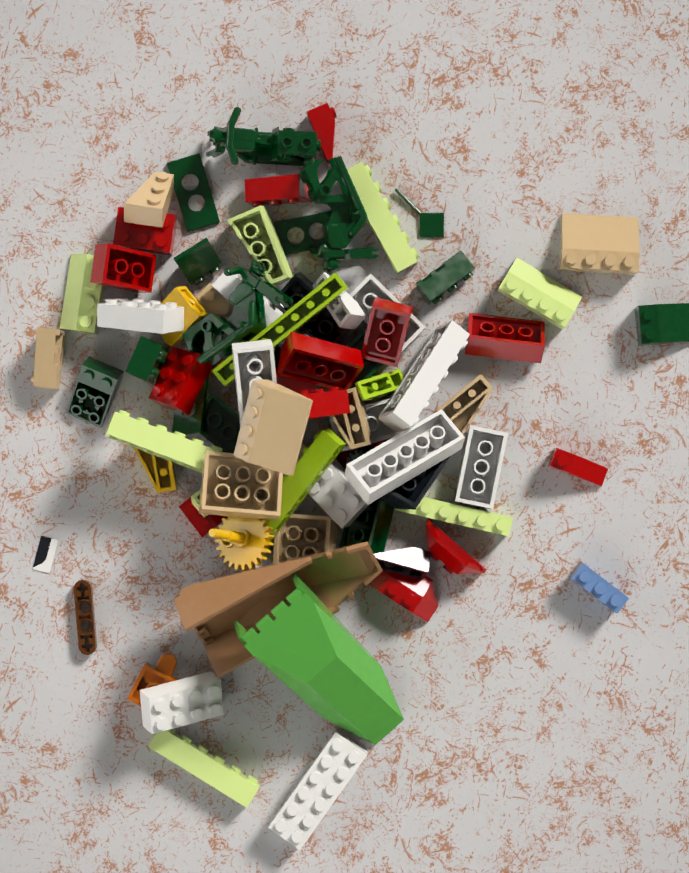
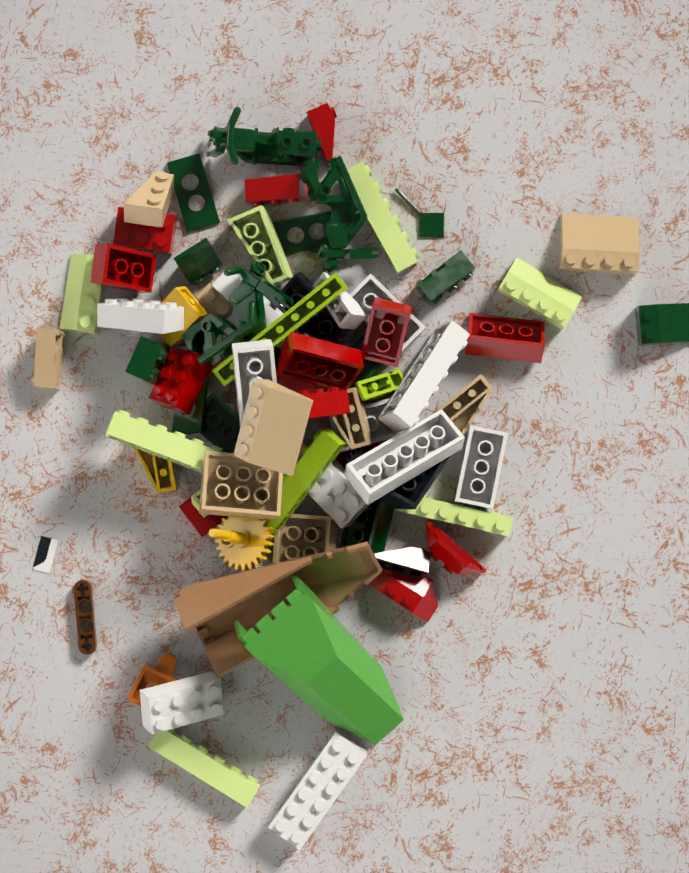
(94, 391): dark green slope -> none
(577, 466): red slope -> none
(598, 587): medium blue brick -> none

